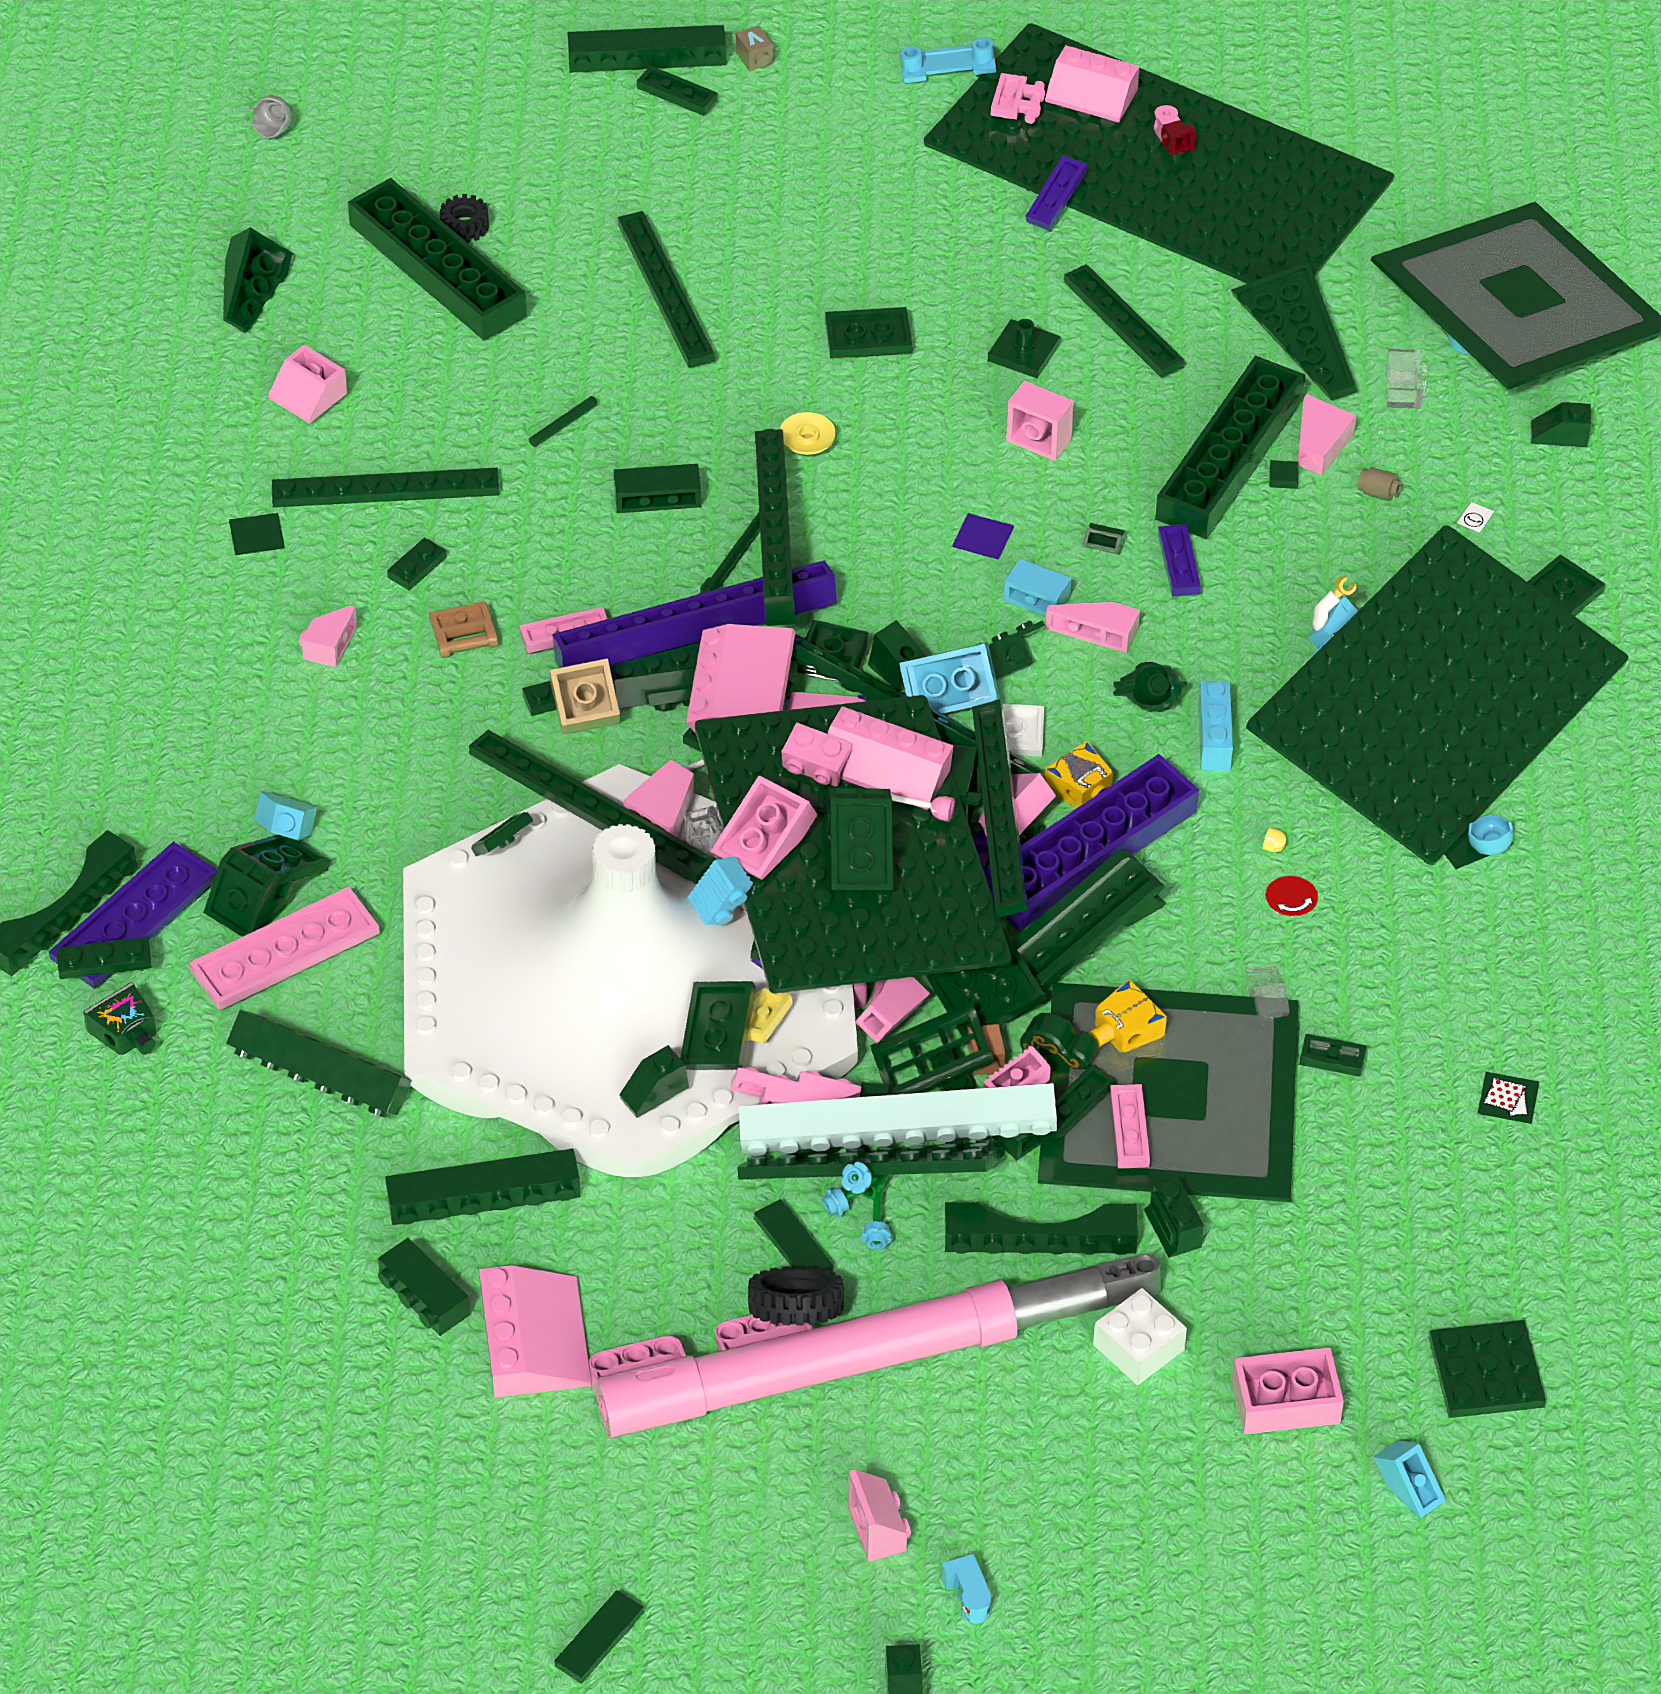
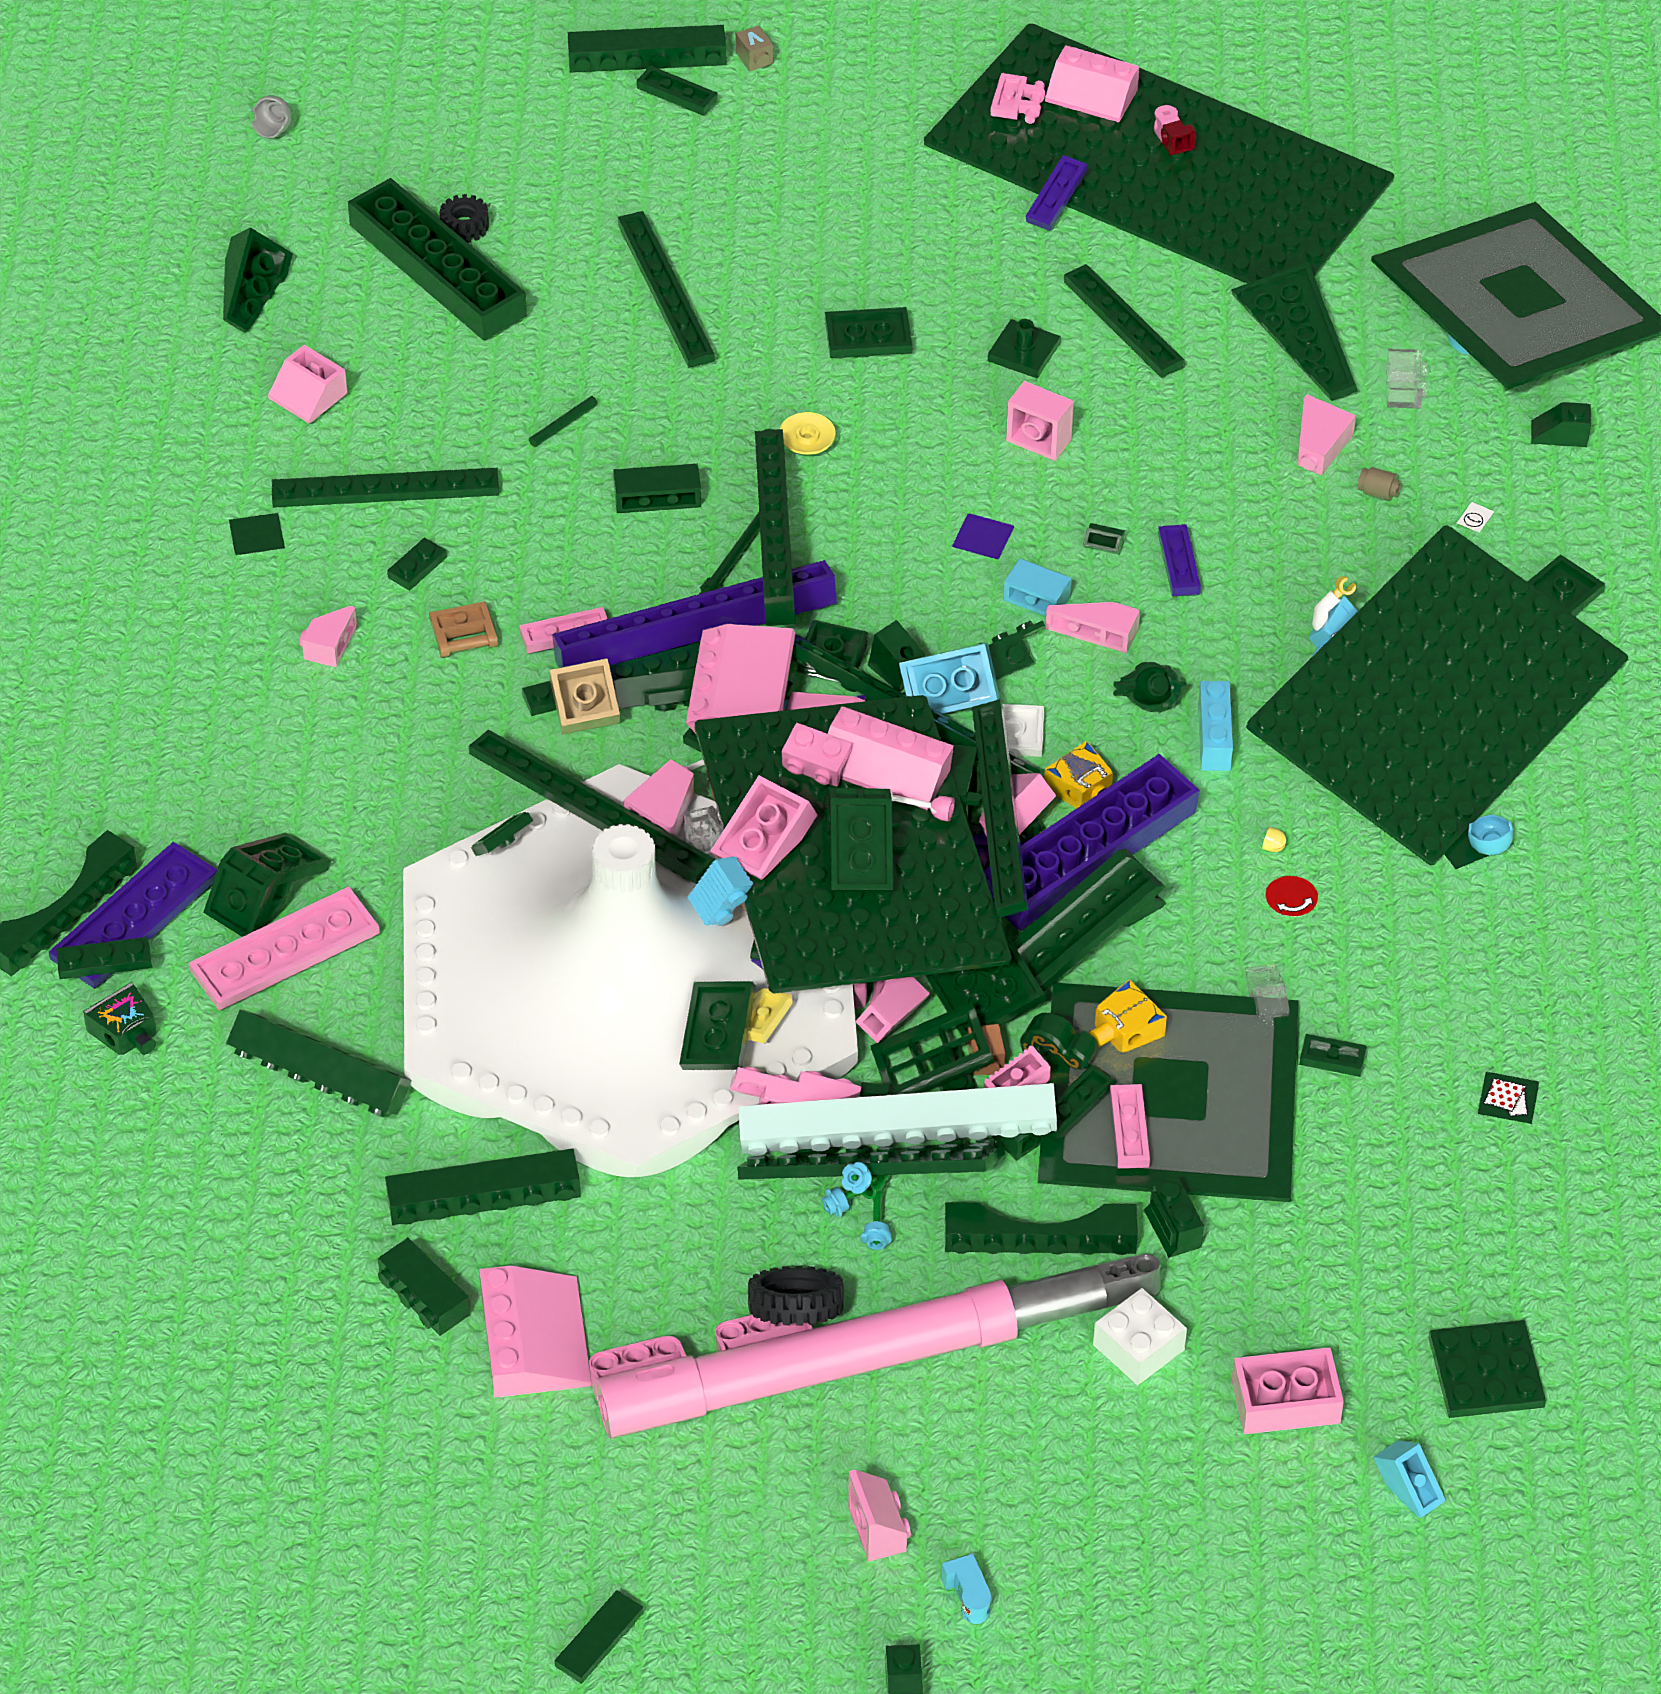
(285, 816): medium azure slope -> none
(655, 1081): dark green slope -> none
(790, 1237): dark green tile -> none
(919, 63): medium azure brick -> none
(1230, 446): dark green brick -> none
(1283, 474): dark green tile -> none

